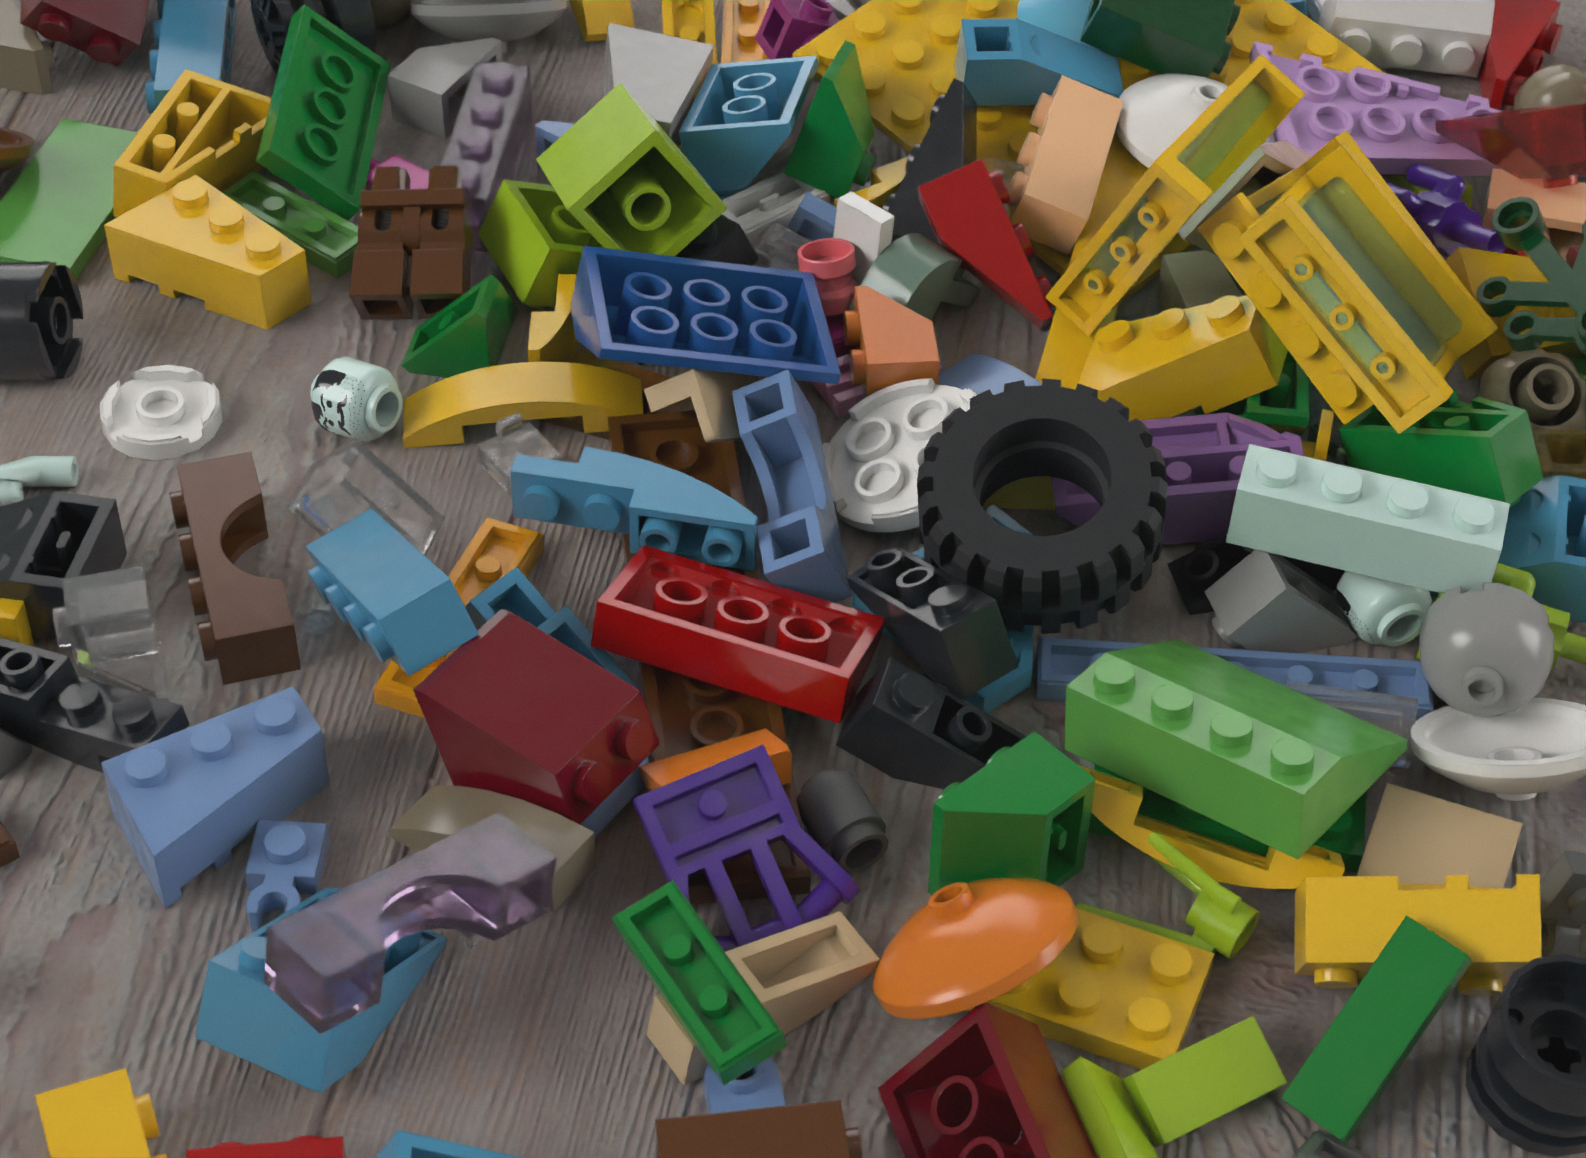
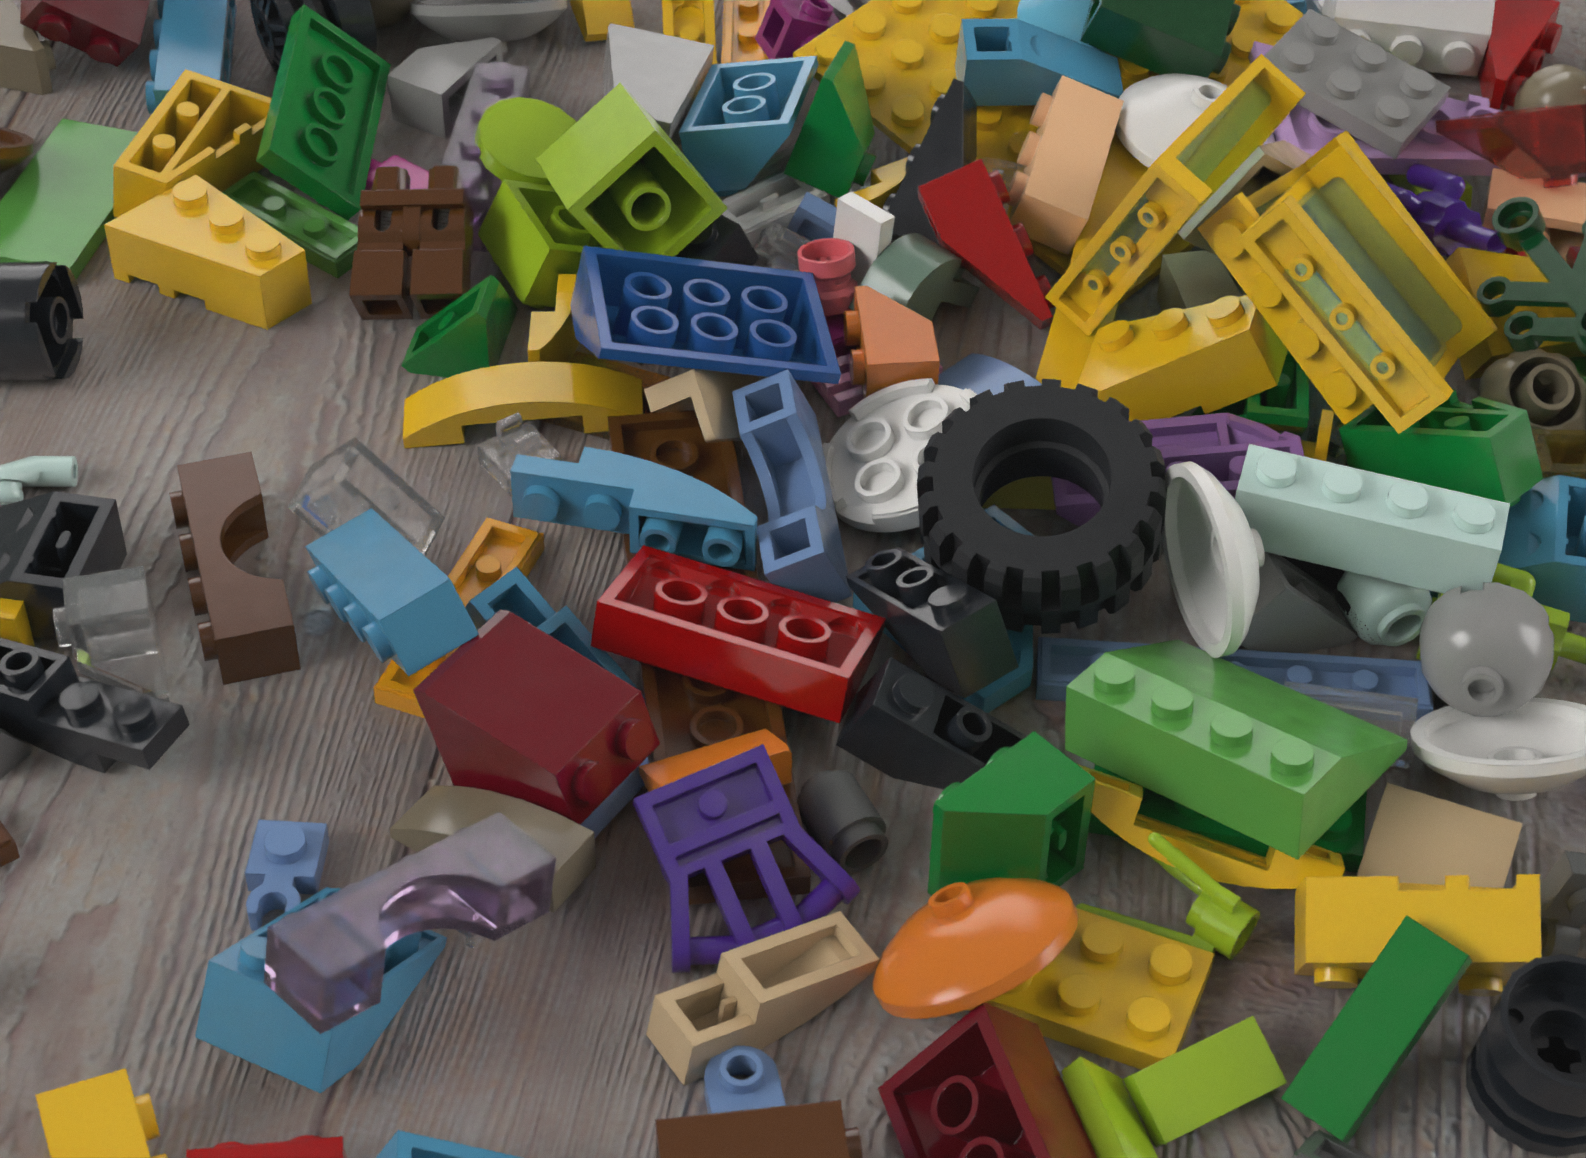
(161, 413): white tile -> none
(209, 784): medium blue wedge -> none
(356, 399): light aqua head -> none
(516, 134): none -> lime tile
(699, 982): green tile -> none
(1210, 558): none -> white dish
(1357, 83): none -> light grey plate

